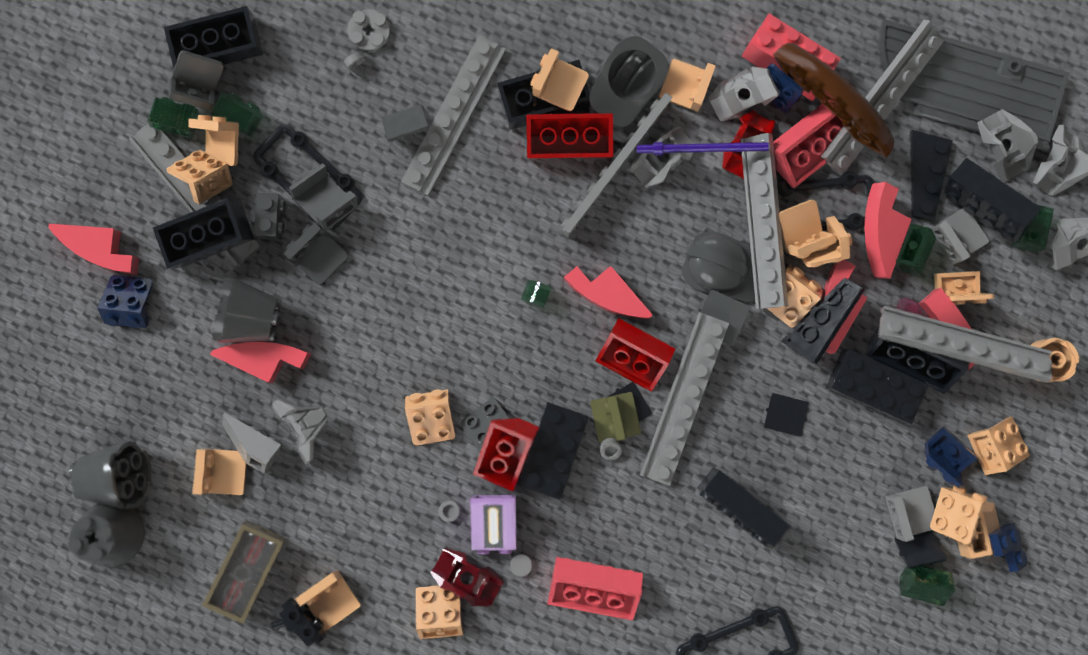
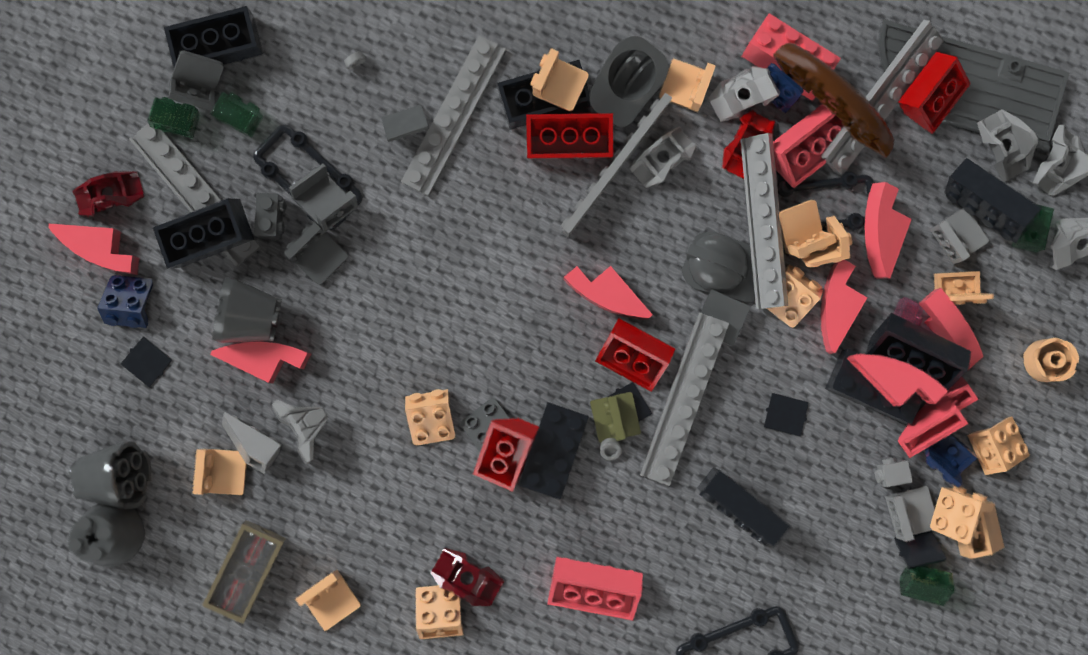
(125, 187): none -> dark red piece
(146, 361): none -> black piece
(203, 173): light nougat bracket -> none
(220, 137): light nougat bracket -> none
(300, 620): black brick -> none
(362, 20): light grey plate -> none
(449, 511): light grey tile -> none
(493, 523): lavender slope -> none
(520, 565): light grey tile -> none
(536, 293): clear green brick -> none
(659, 148): dark purple bar -> none
(821, 326): black wing -> none
(893, 472): none -> light grey brick
(897, 379): none -> coral slope
(916, 249): clear green brick -> none
(928, 168): black wing -> none
(935, 91): none -> red slope
(937, 420): none -> coral slope
(965, 344): light grey plate -> none
(1007, 542): dark blue plate -> none

